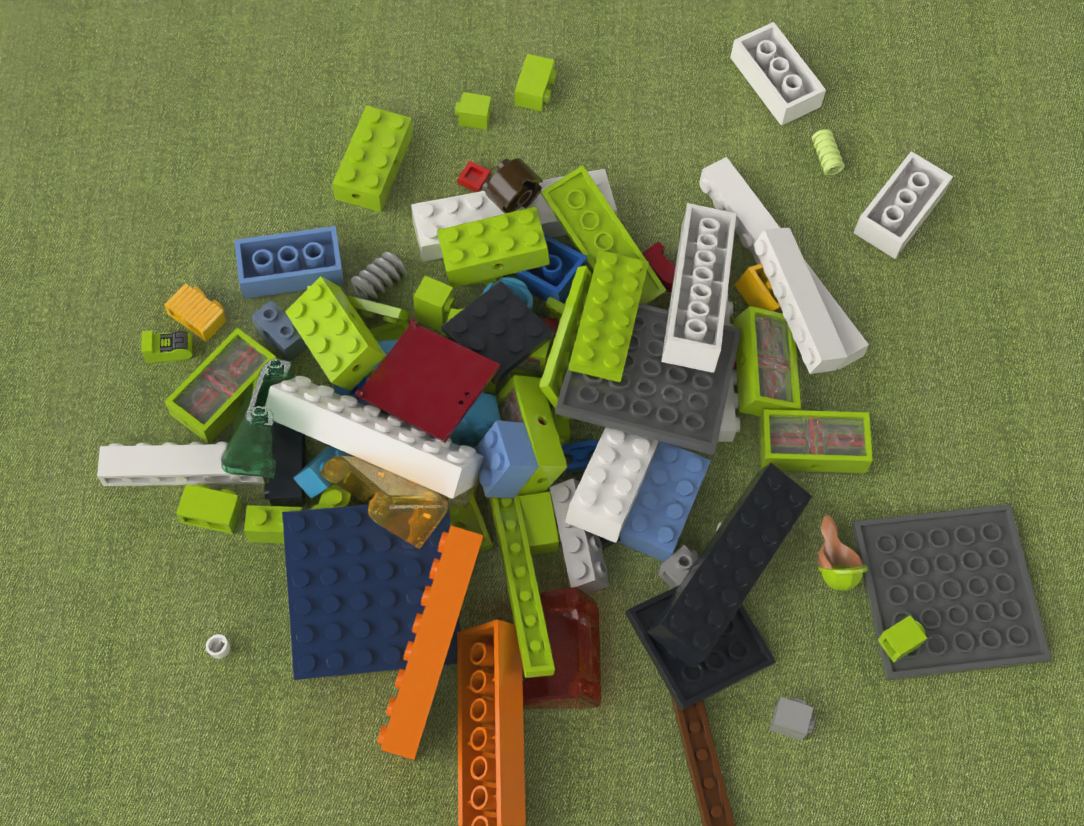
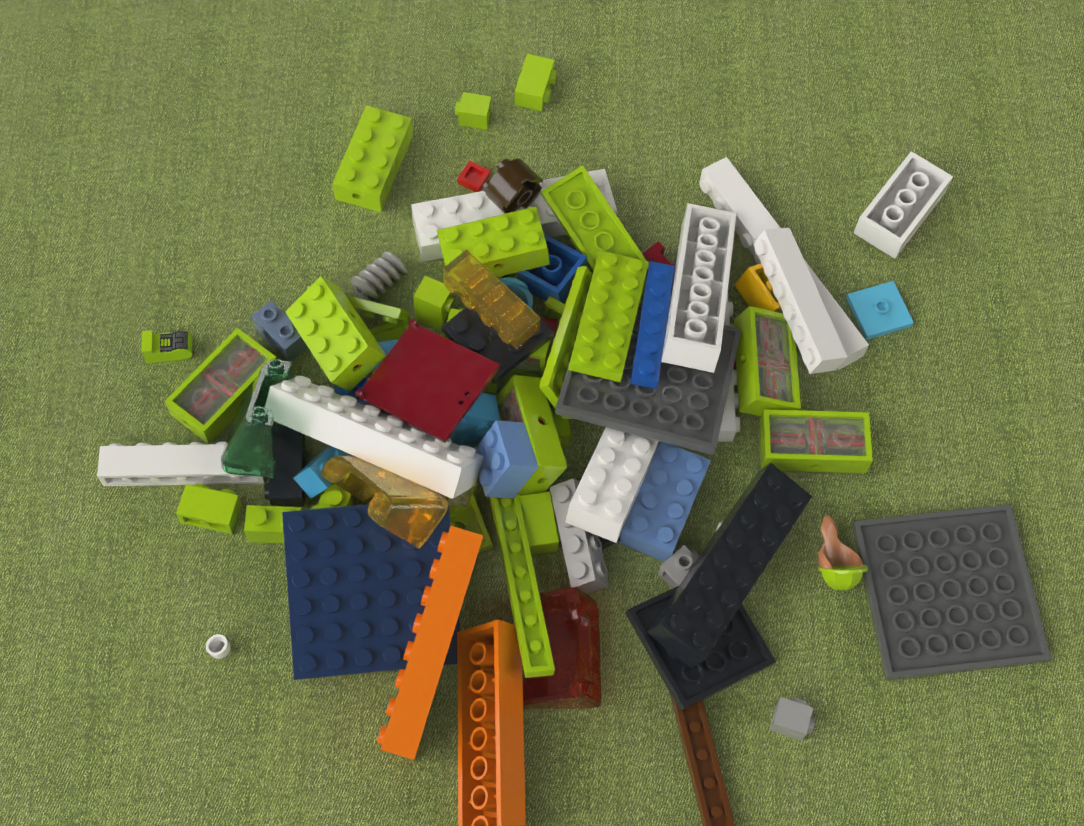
(196, 312): yellow brick -> none
(287, 261): medium blue brick -> none
(491, 299): none -> clear yellow brick
(579, 455): blue plate -> none
(652, 325): none -> blue plate
(777, 73): white brick -> none
(827, 151): yellowish green piece -> none
(879, 310): none -> medium azure plate
(902, 638): lime brick -> none

